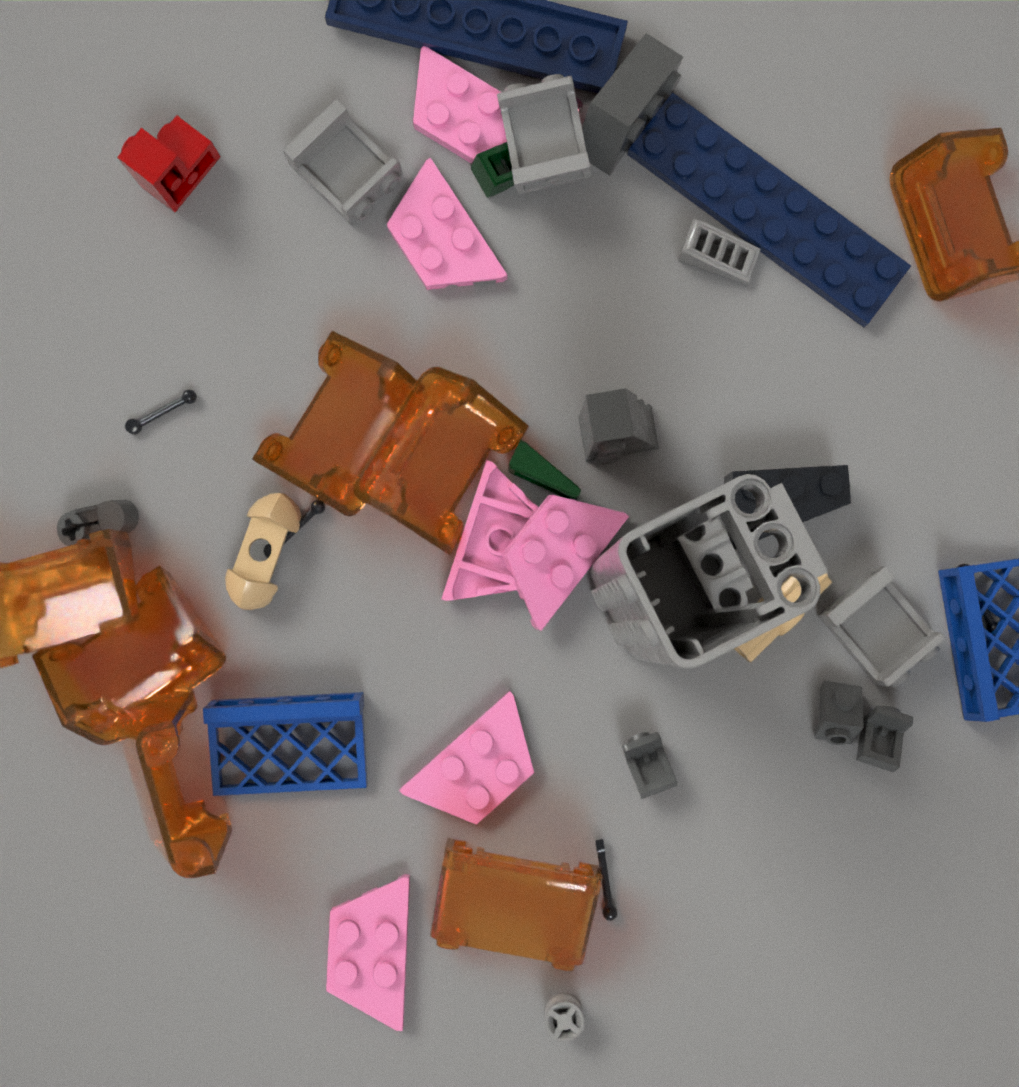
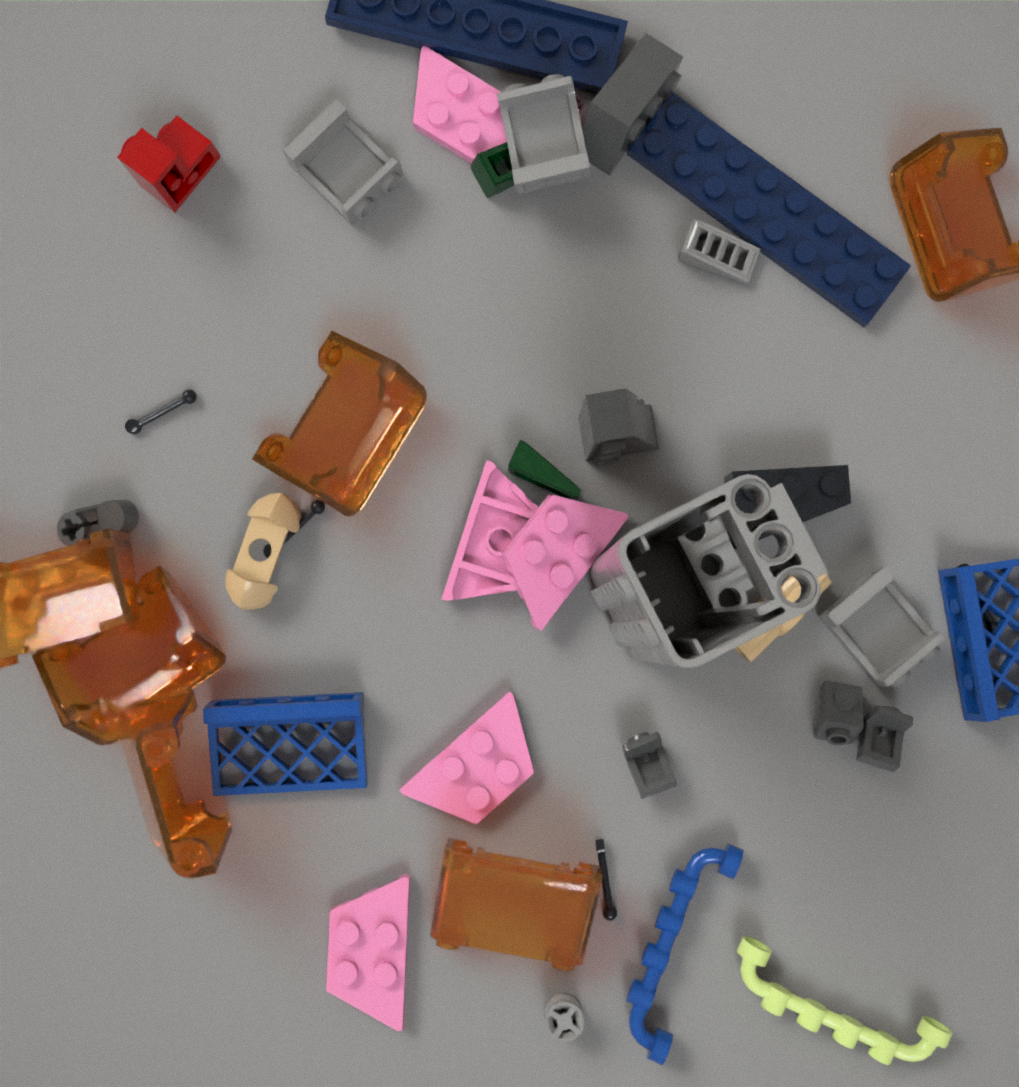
(435, 454): clear orange windscreen -> none
(440, 235): bright pink wing -> none
(657, 955): none -> blue bar
(846, 1028): none -> yellowish green bar

